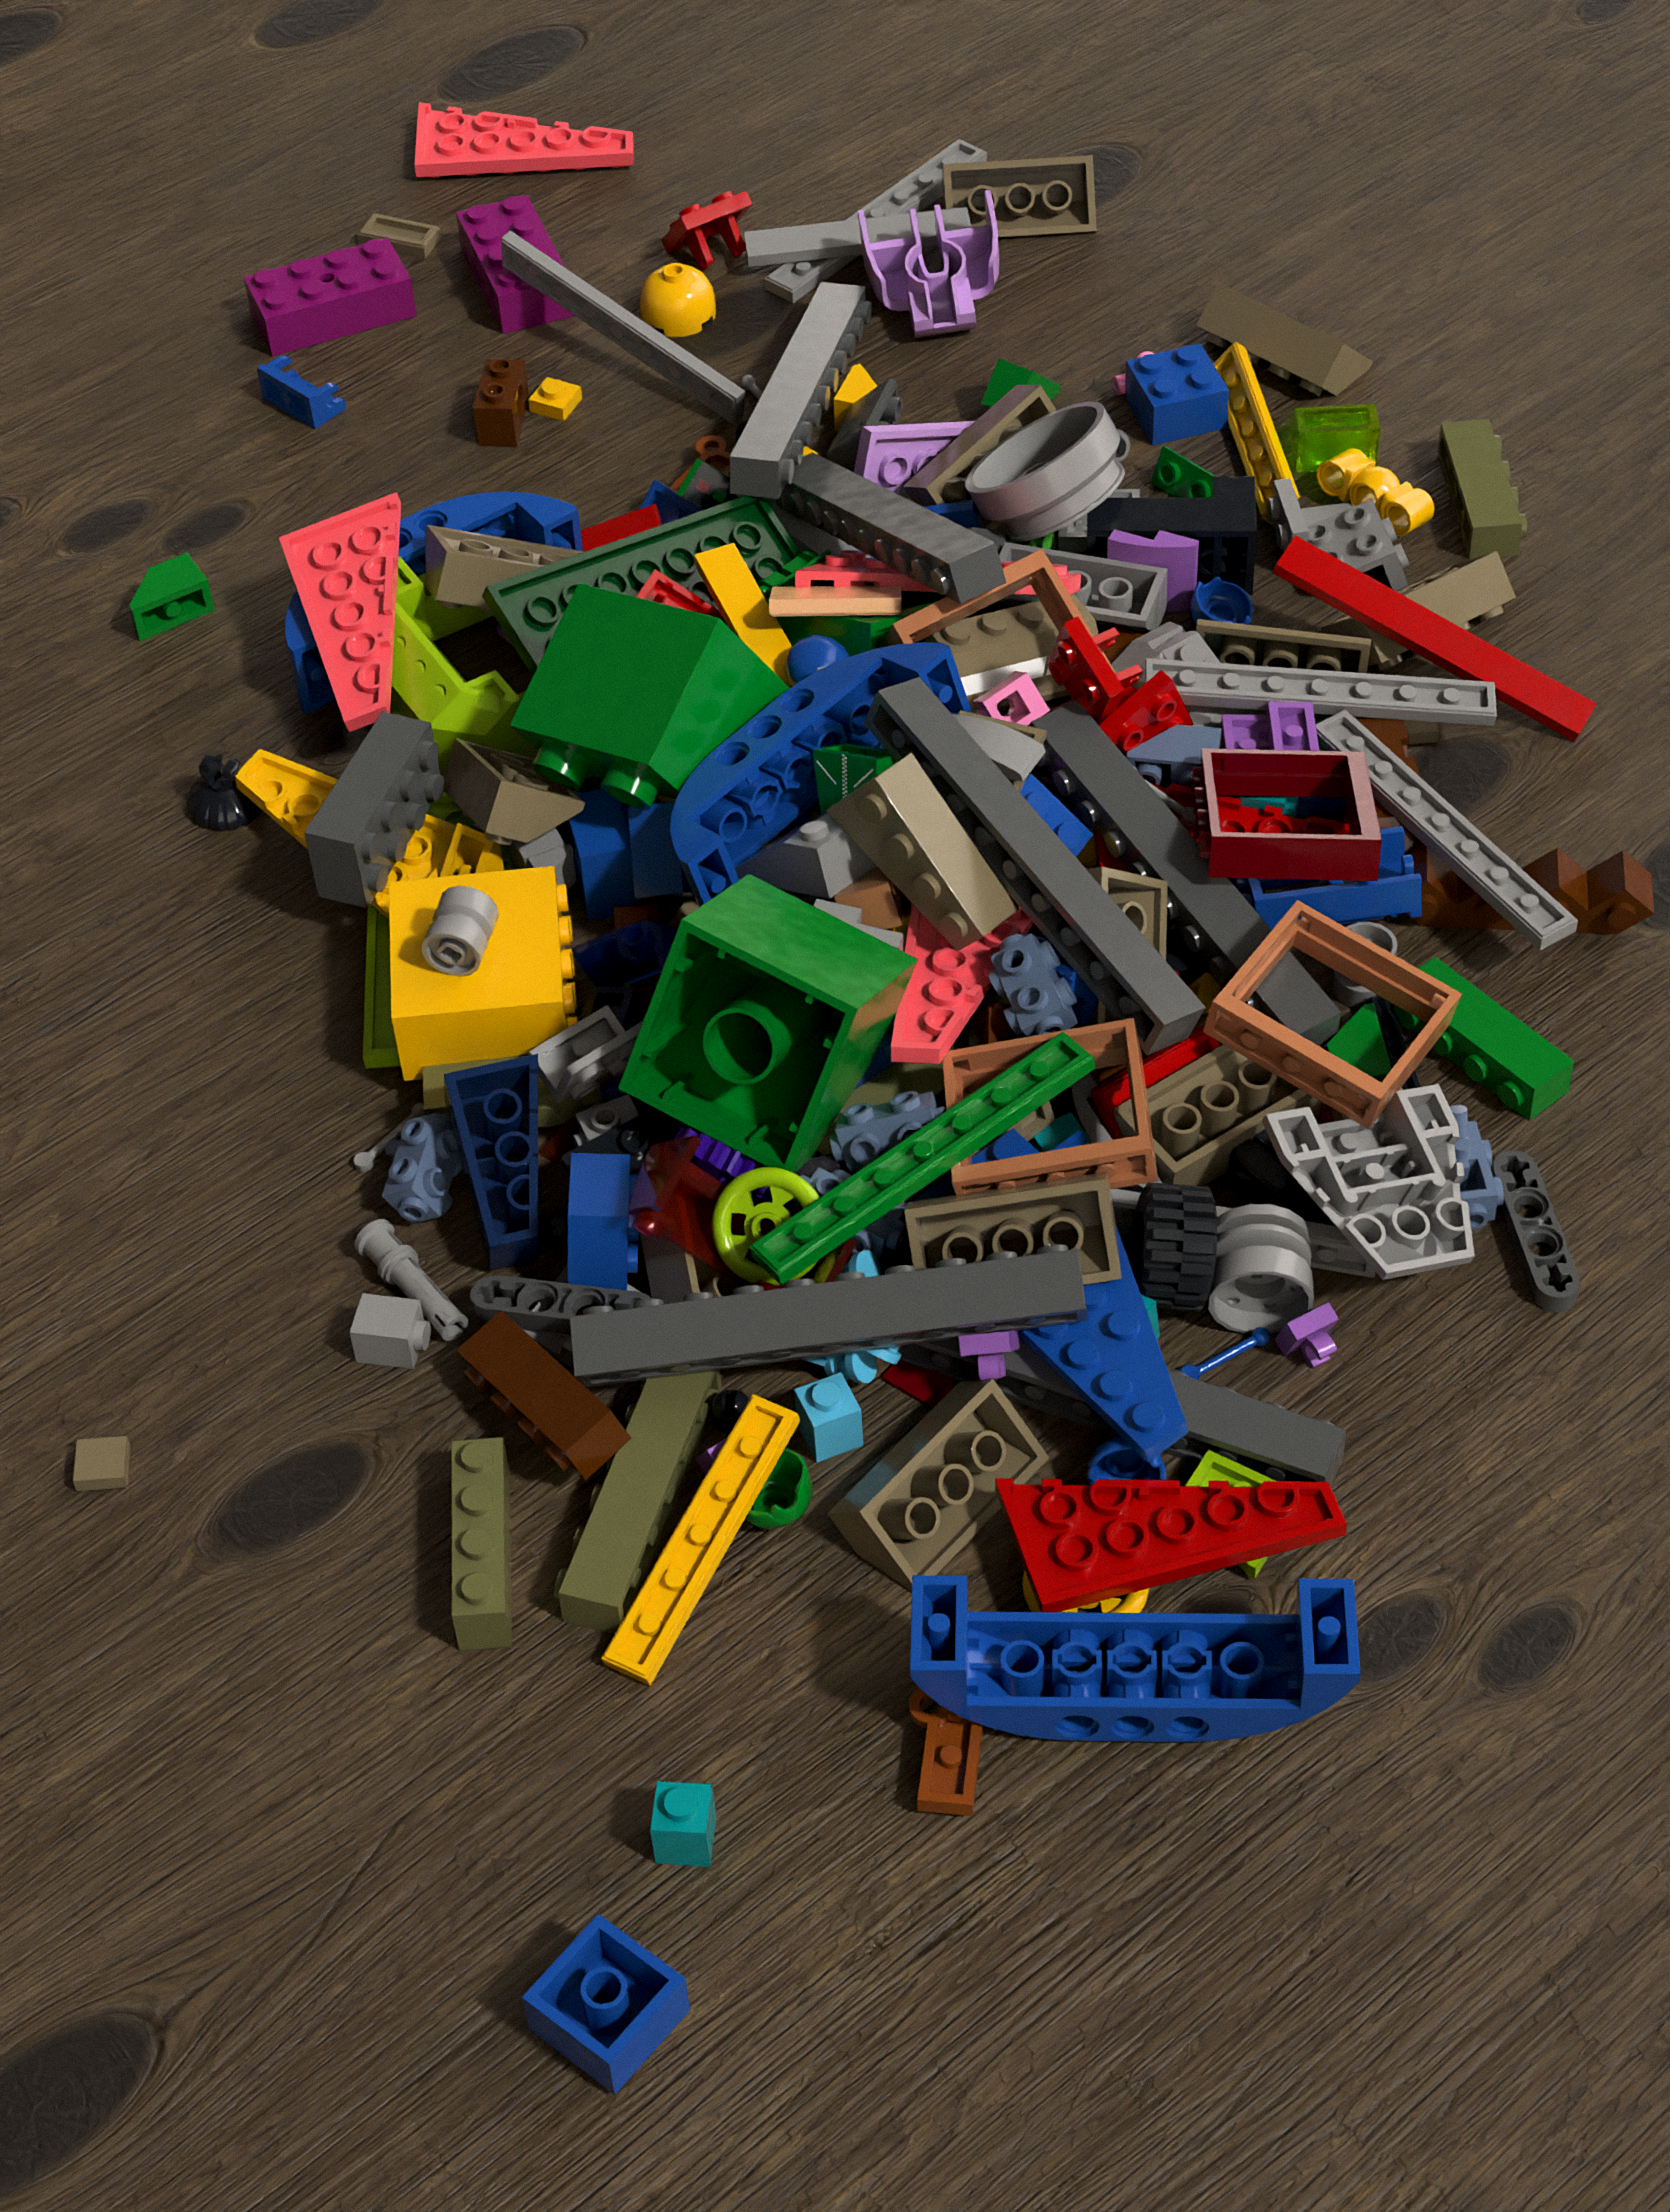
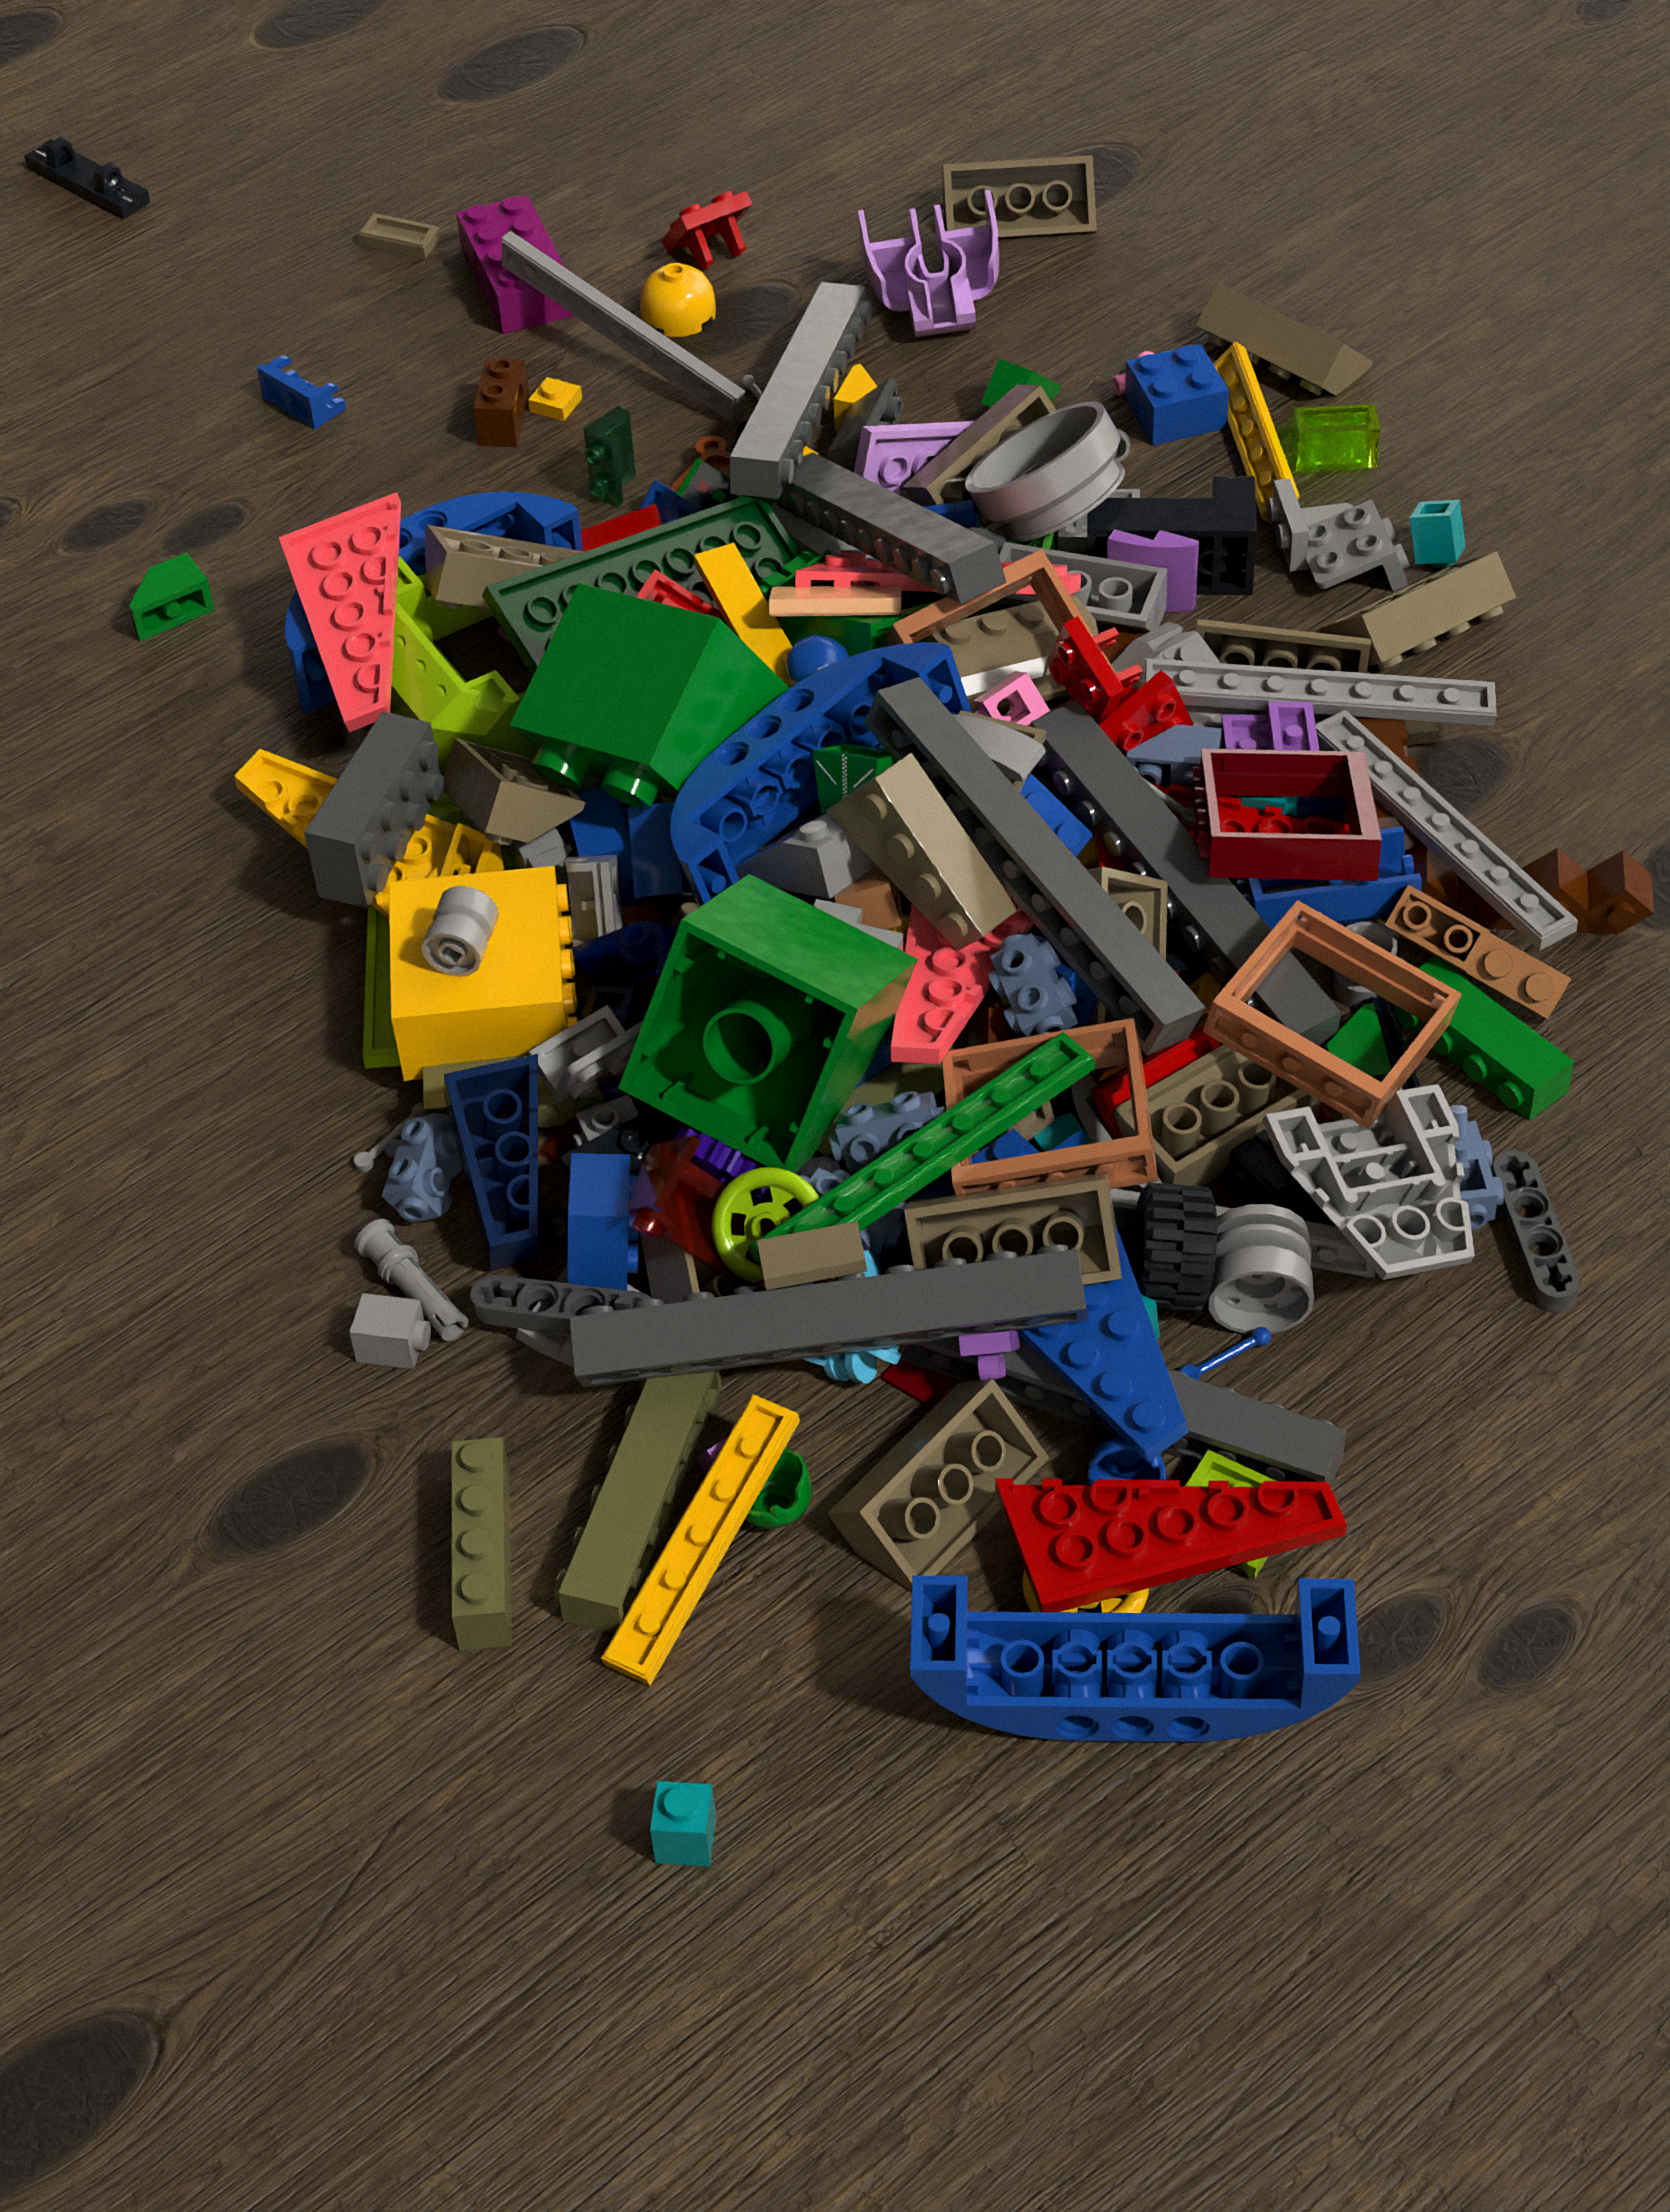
(86, 178): none -> black hinge
(101, 1463): dark tan tile -> none
(216, 799): black hair -> none
(330, 296): magenta brick -> none
(511, 143): coral wing -> none
(544, 1396): reddish brown brick -> none
(593, 896): none -> light grey hinge
(606, 2003): blue brick -> none
(610, 455): none -> clear green bracket
(728, 1397): black hinge -> none
(811, 1255): none -> dark tan tile
(829, 1417): medium azure brick -> none
(842, 237): light grey tile -> none
(914, 191): light grey tile -> none
(948, 1760): dark orange hinge -> none
(1181, 476): green hinge -> none
(1221, 602): blue hair -> none
(1310, 1335): medium lavender tile -> none
(1358, 479): yellow piece -> none
(1433, 637): red tile -> none
(1437, 532): none -> teal brick
(1477, 952): none -> medium nougat slope
(1481, 488): olive brick -> none

